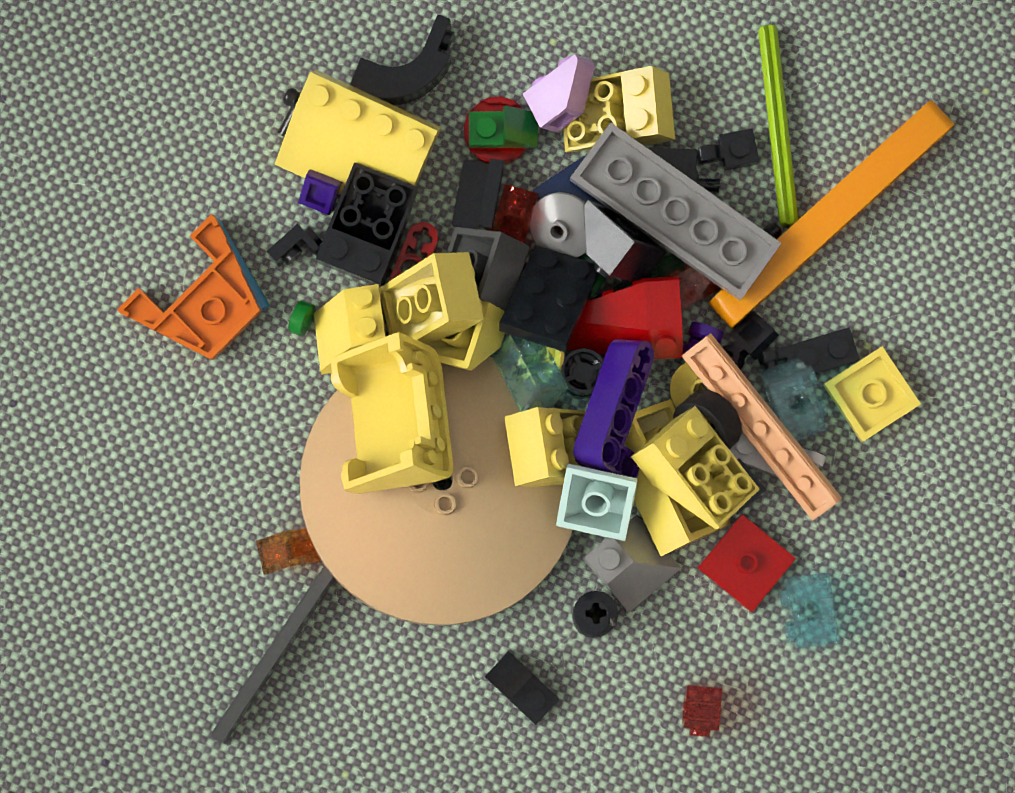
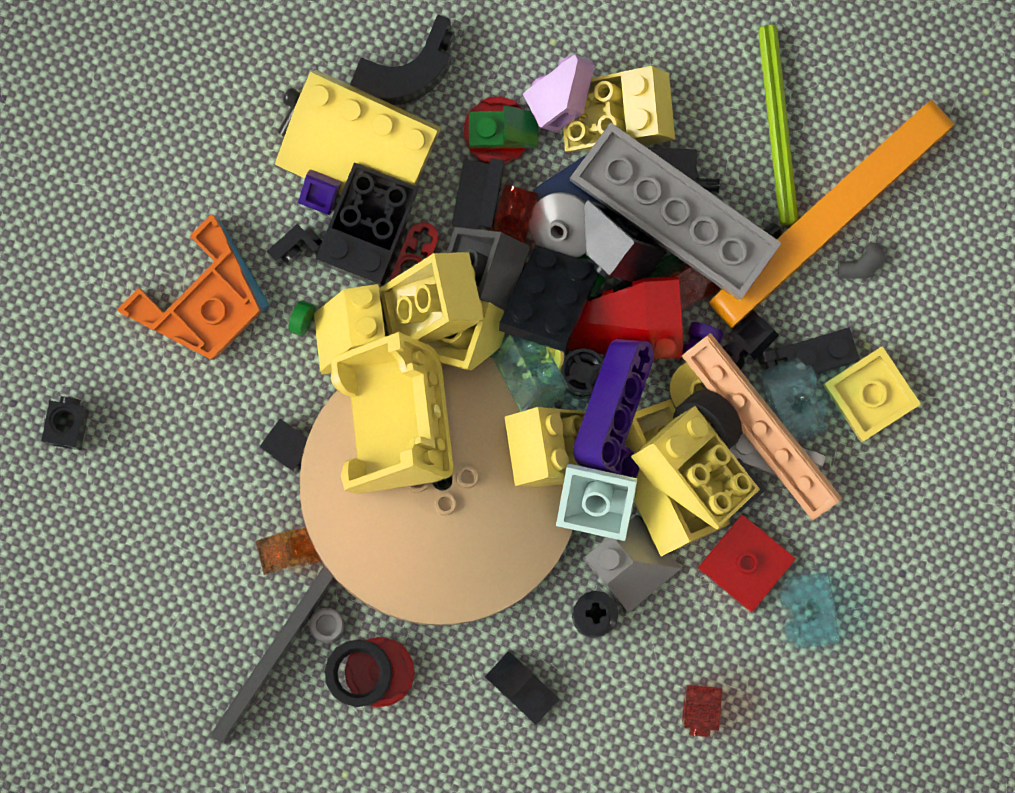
(74, 436): none -> black brick
(285, 445): none -> black brick
(327, 625): none -> light grey tile
(337, 657): none -> black tyre
(363, 672): none -> red tile
(734, 150): black plate -> none
(866, 266): none -> dark grey arm

